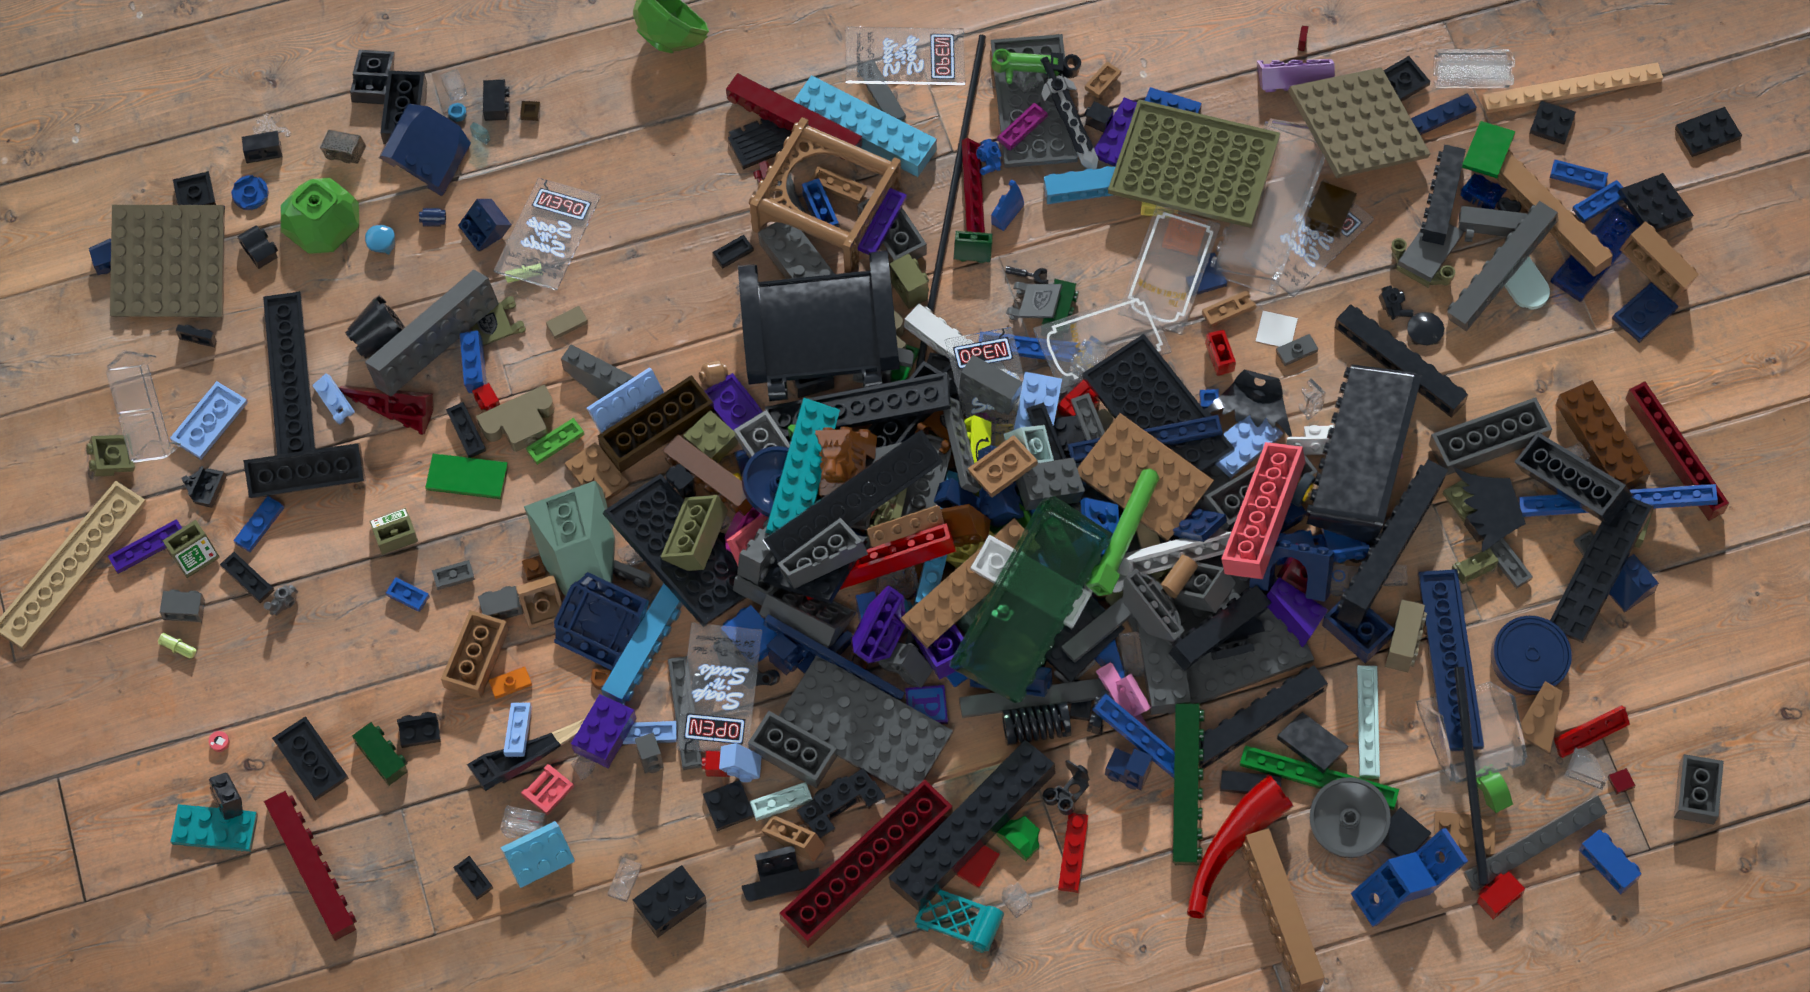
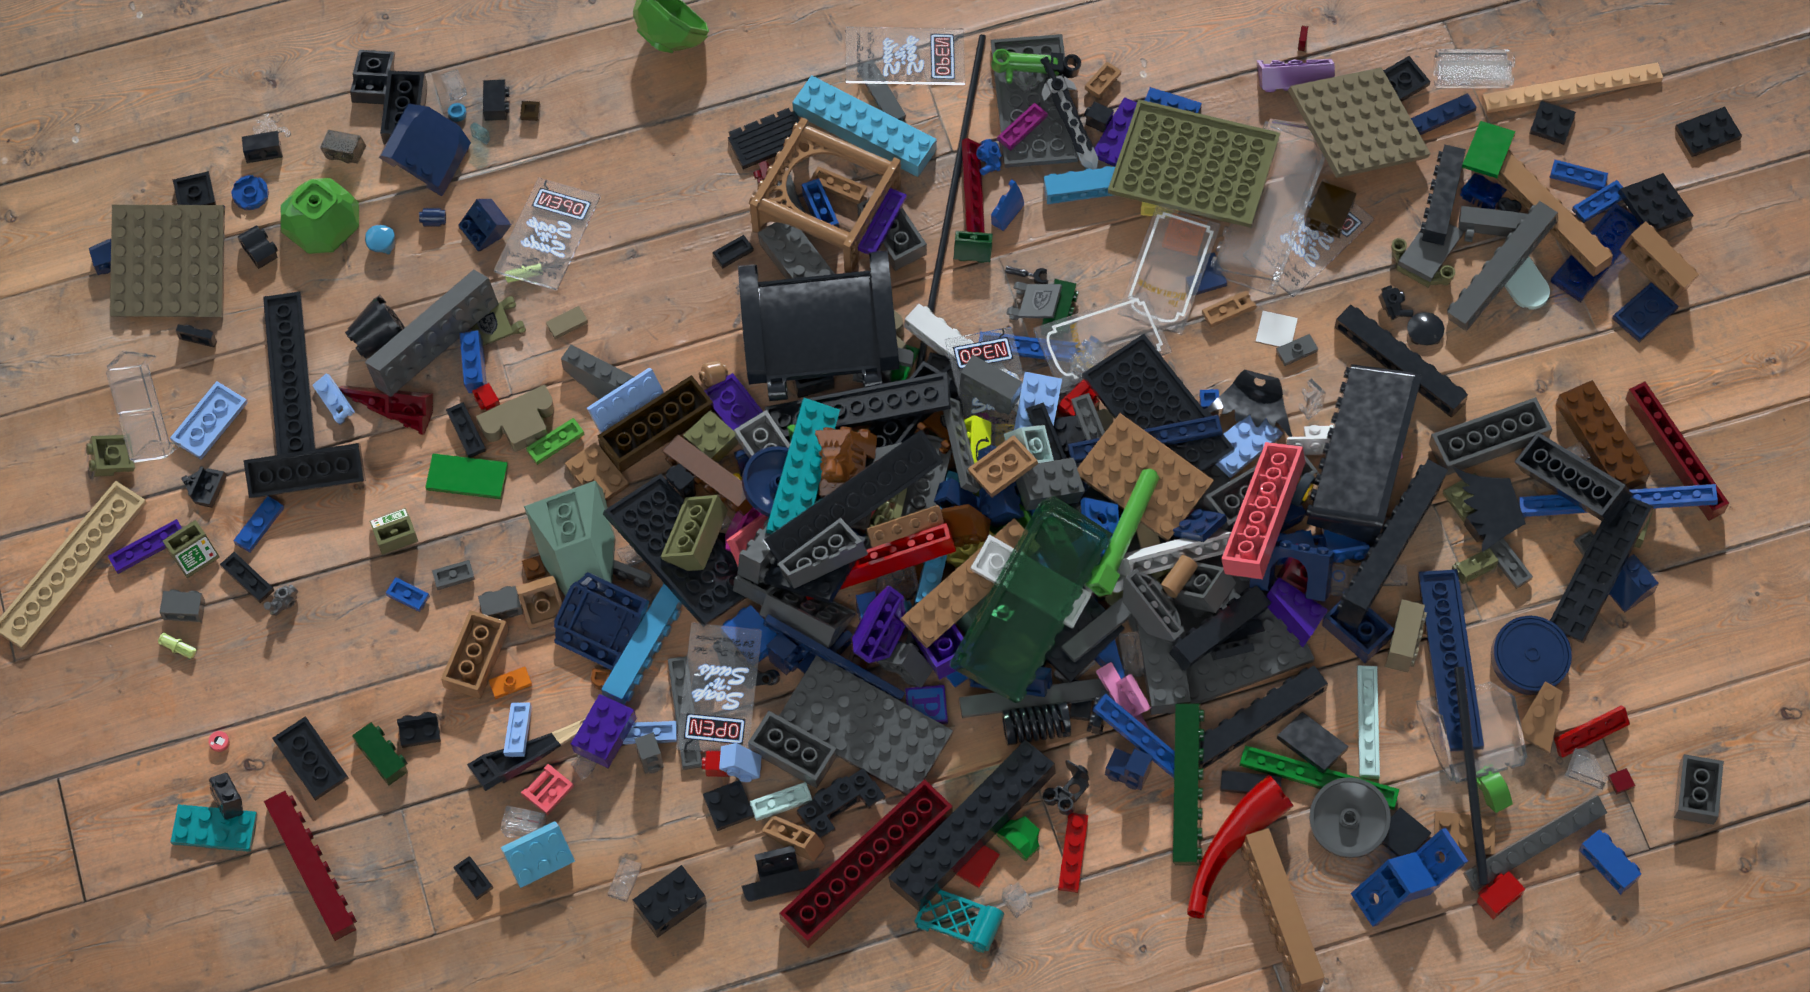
(783, 110): dark red brick -> none
(909, 281): olive brick -> none
(1220, 352): red brick -> none

